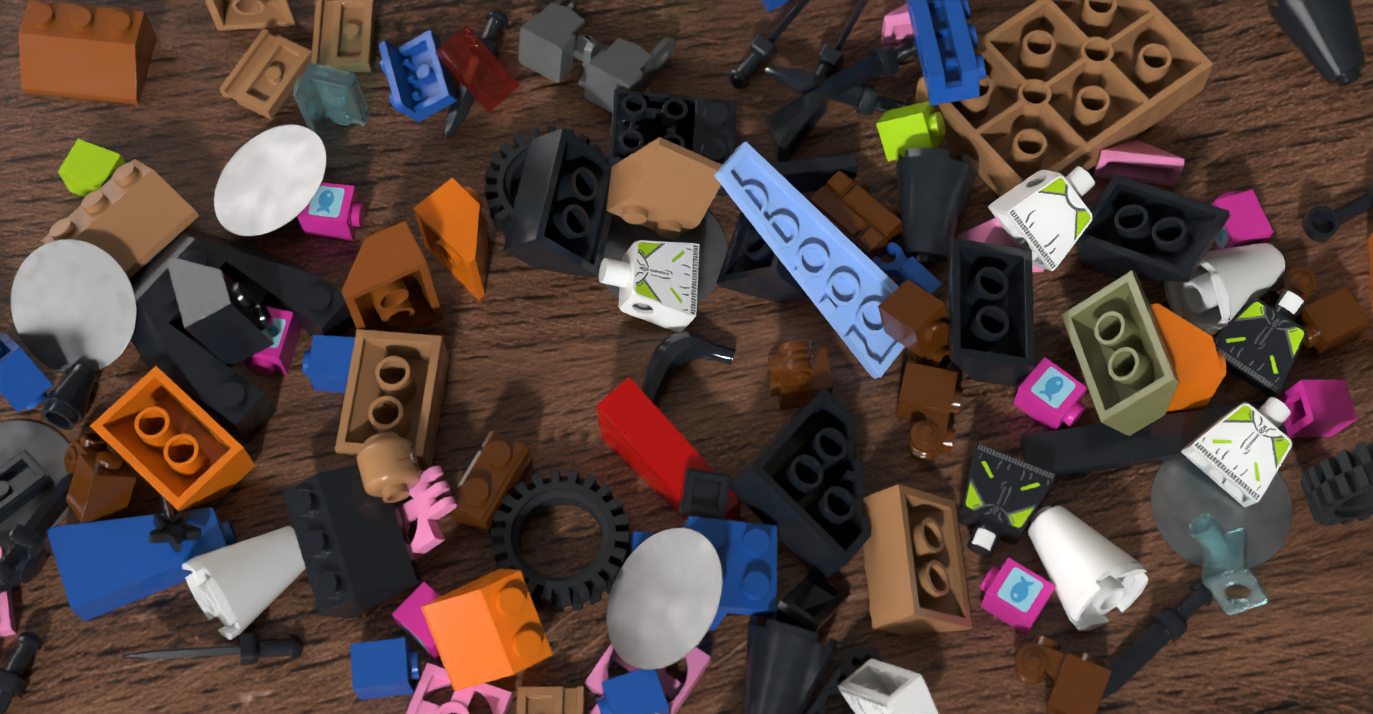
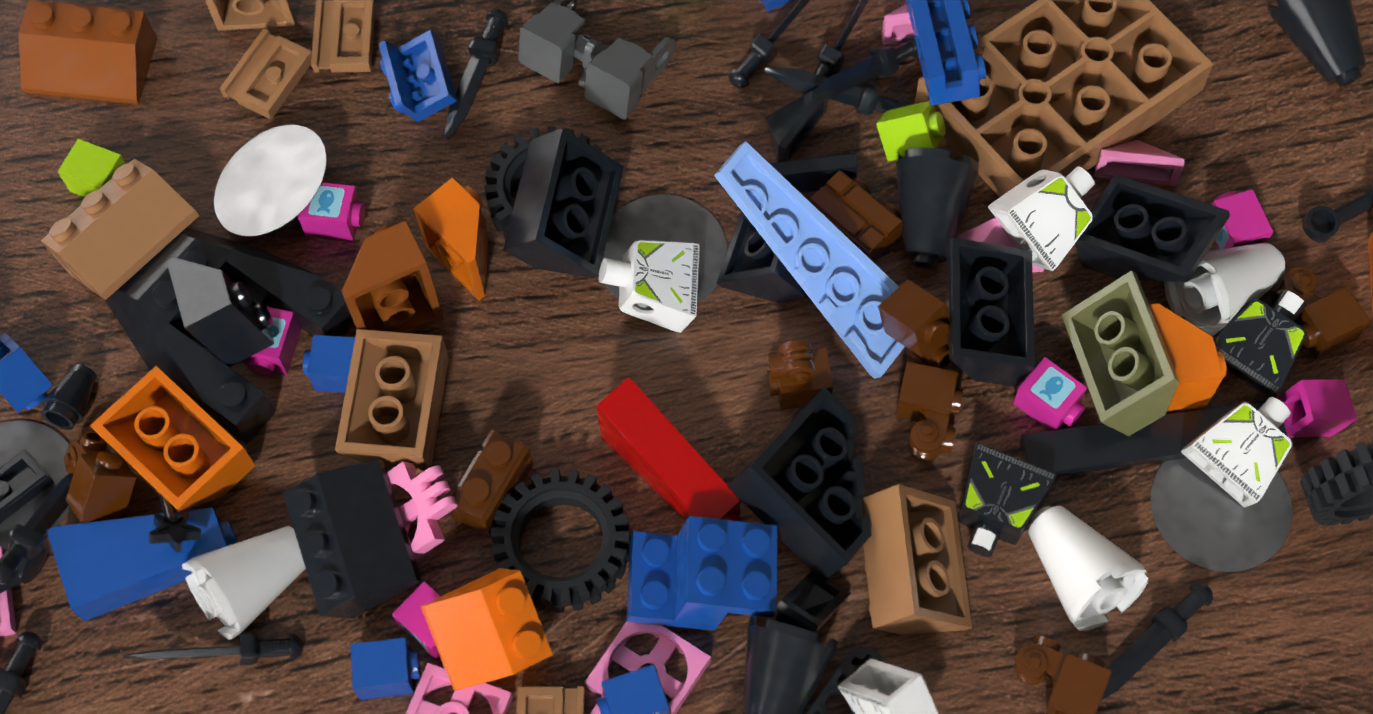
(73, 305): sticker -> none
(330, 94): clear light blue bracket -> none
(388, 466): medium nougat head -> none
(477, 68): clear red tile -> none
(663, 188): medium nougat slope -> none
(664, 598): sticker -> none
(676, 352): black piece -> none
(690, 122): black slope -> none
(704, 494): black tile -> none
(910, 269): blue plate -> none
(1015, 595): dark pink brick -> none
(1226, 563): clear light blue bracket -> none

